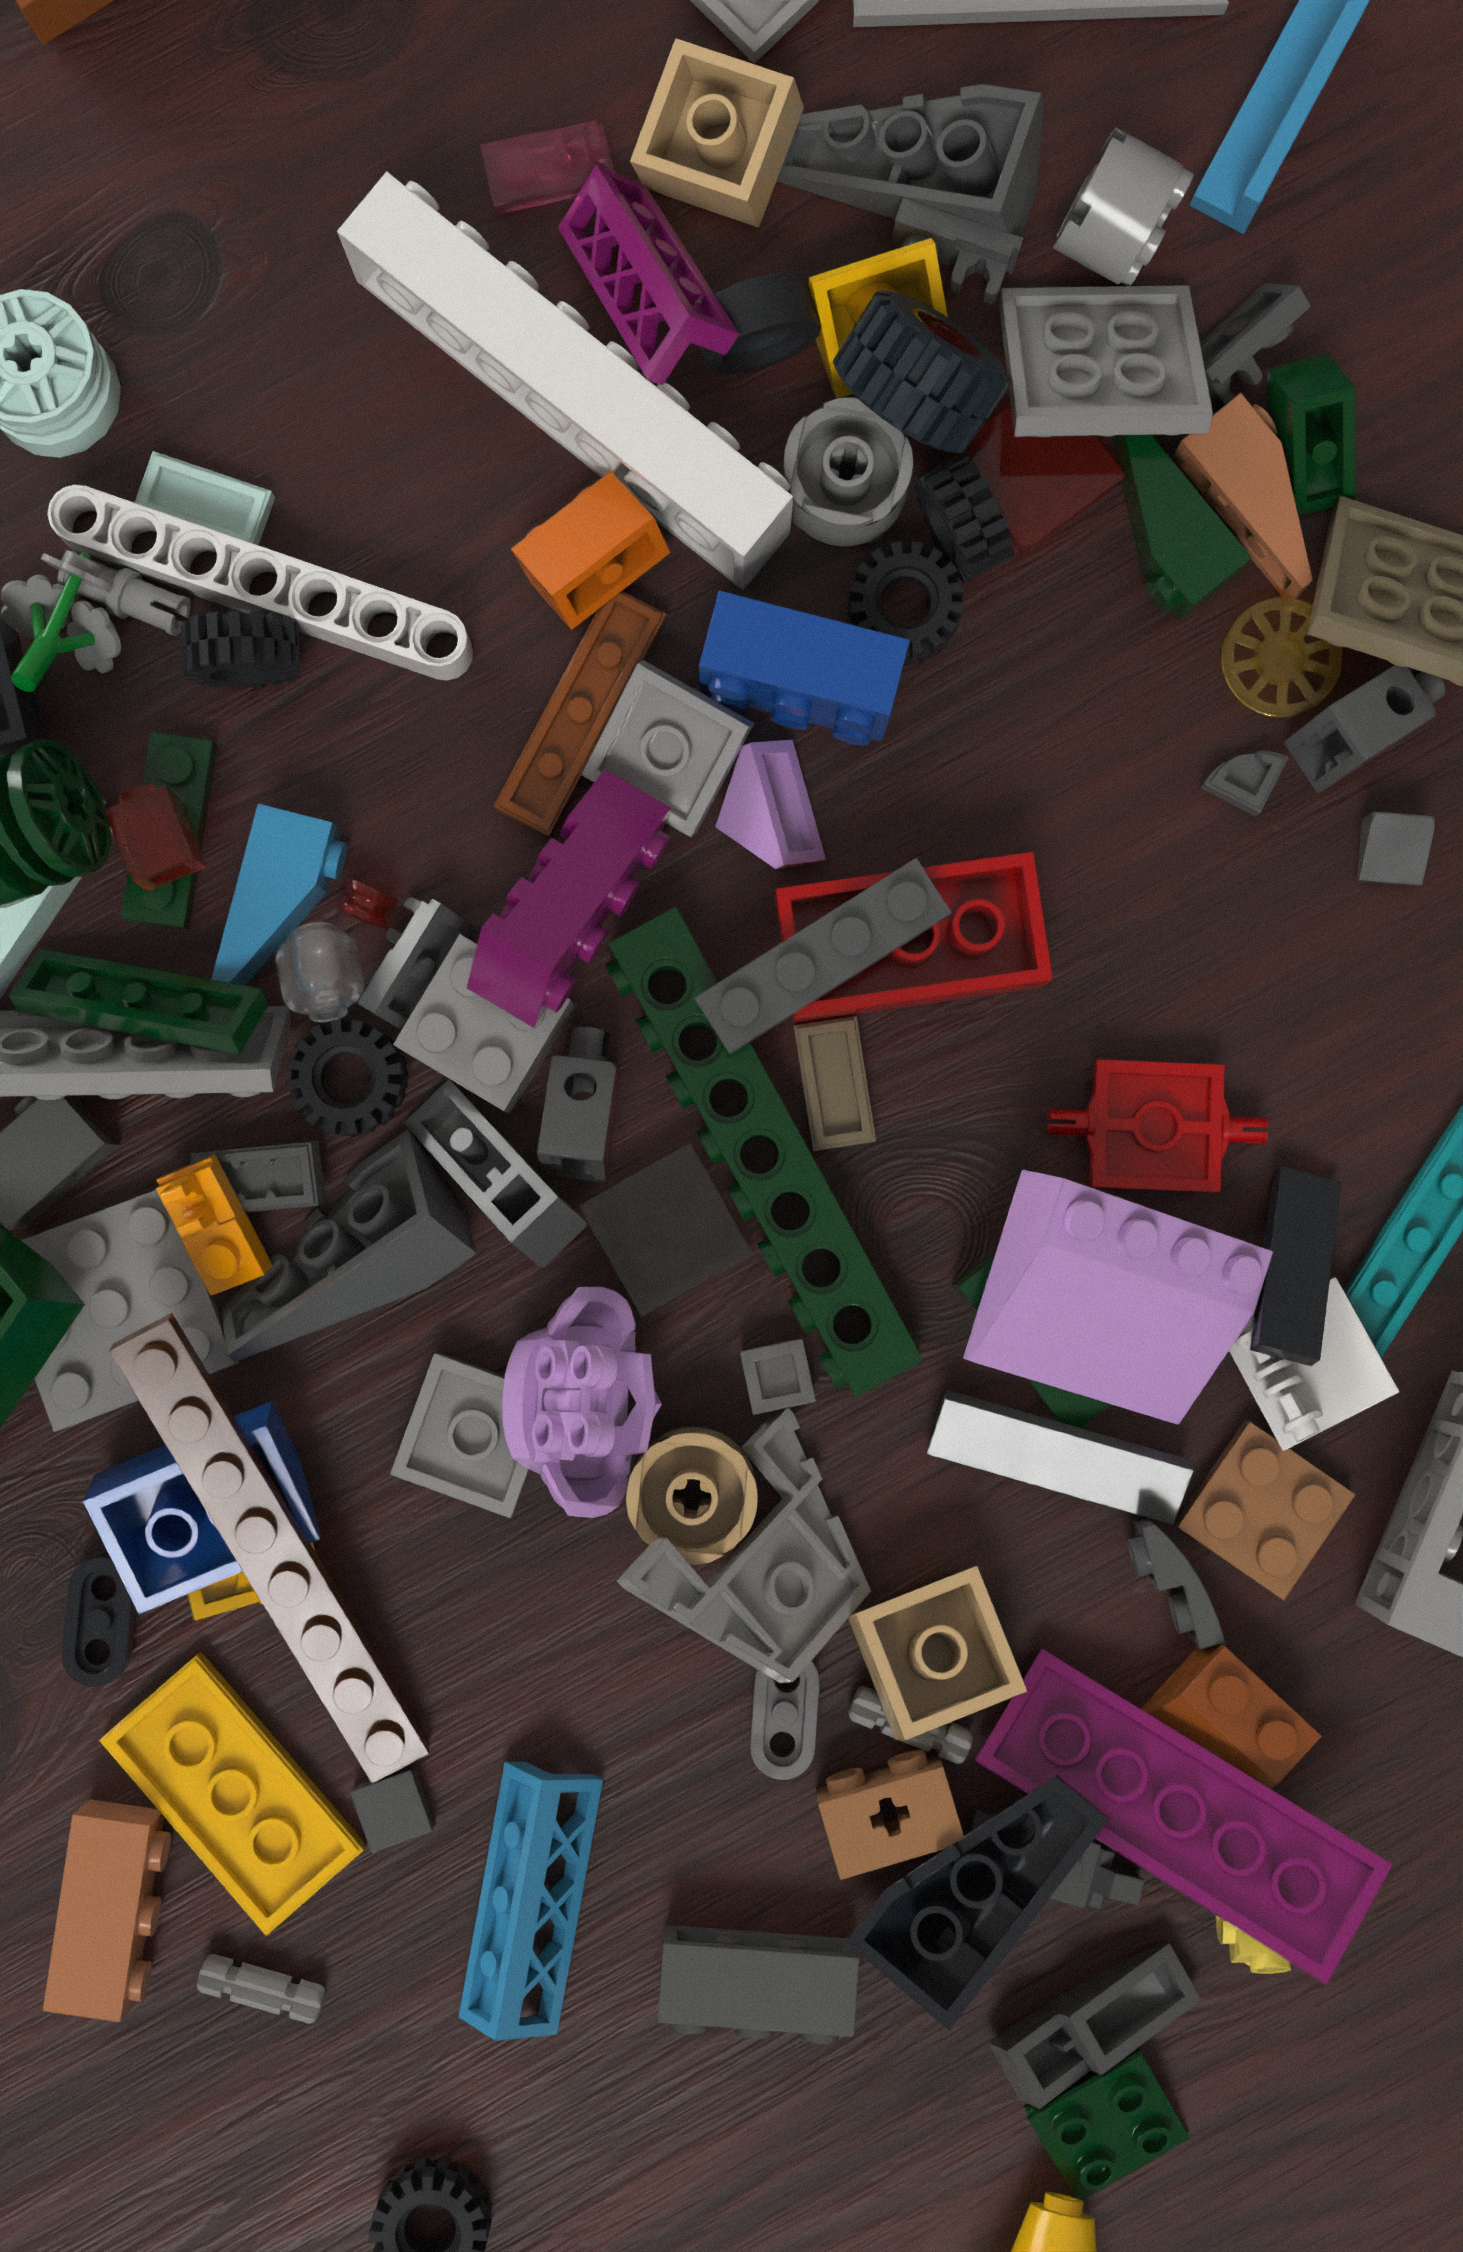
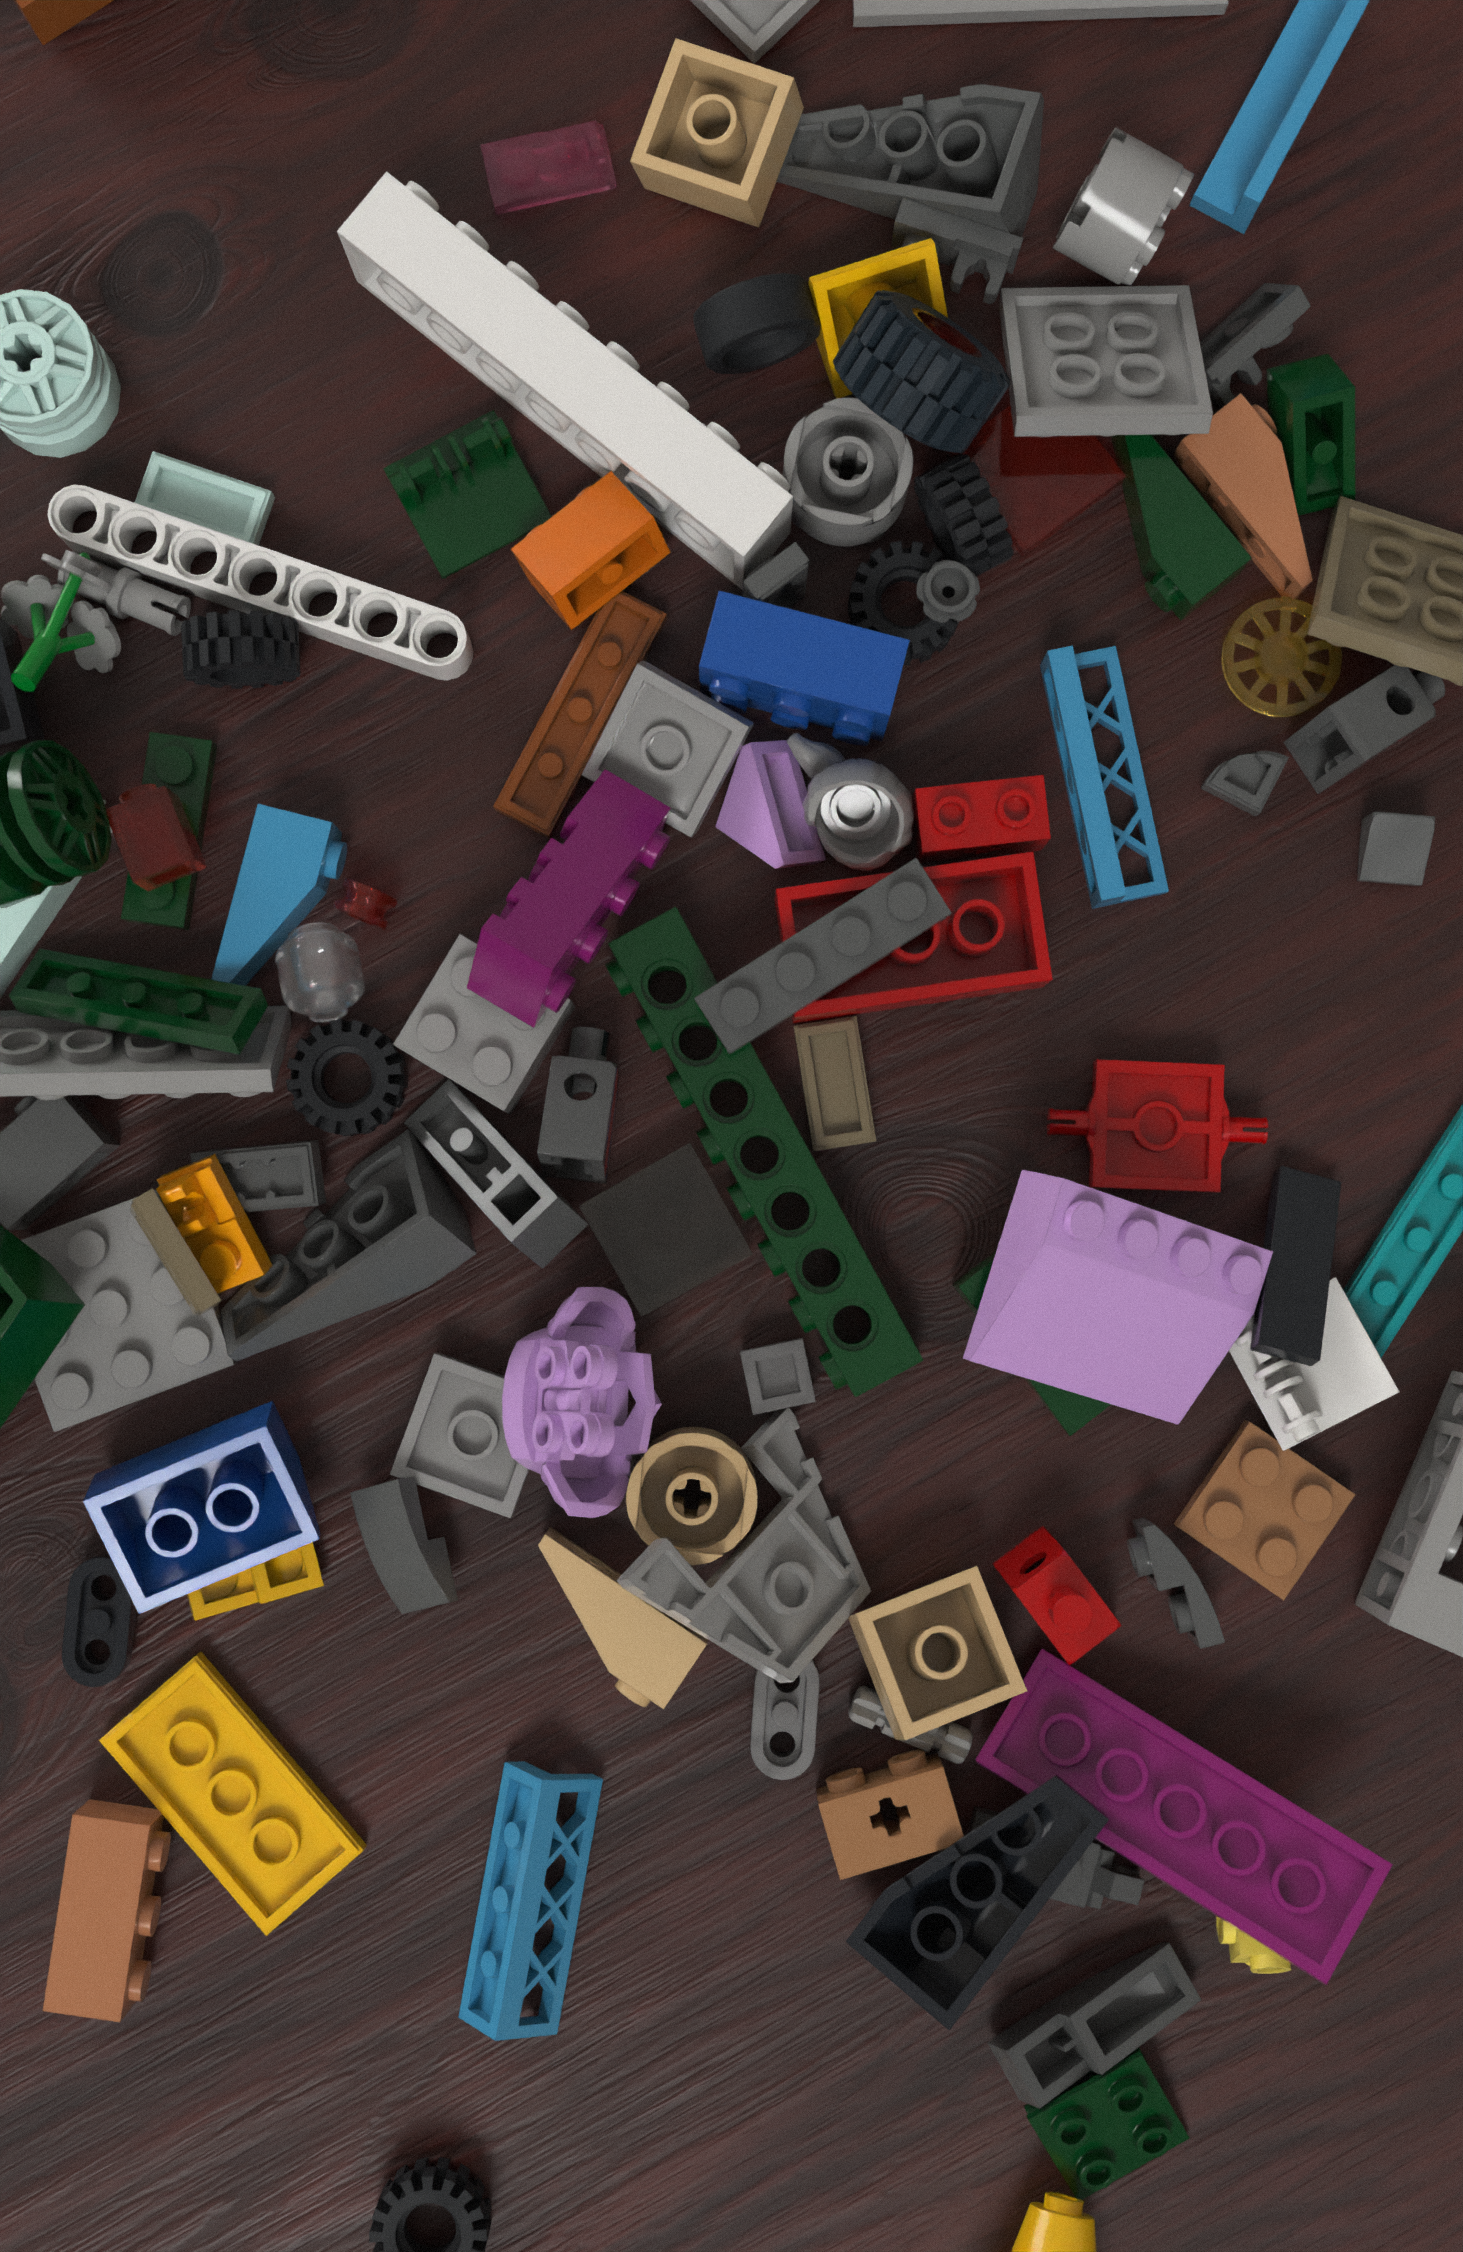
(174, 1253): none -> dark tan tile
(260, 1988): light grey axle -> none
(270, 1546): plate -> none
(392, 1809): dark grey tile -> none
(394, 1532): none -> dark grey slope
(413, 961): dark grey plate -> none
(468, 494): none -> dark green hinge
(633, 1638): none -> tan slope
(647, 254): magenta fence -> none
(758, 1983): dark grey brick -> none
(779, 579): none -> dark grey plate
(855, 804): none -> light grey hair
(953, 575): none -> dark grey plate
(980, 819): none -> red brick
(1057, 1595): none -> red torso
(1059, 1457): tile -> none
(1084, 773): none -> dark azure fence
(1233, 1715): dark orange slope -> none

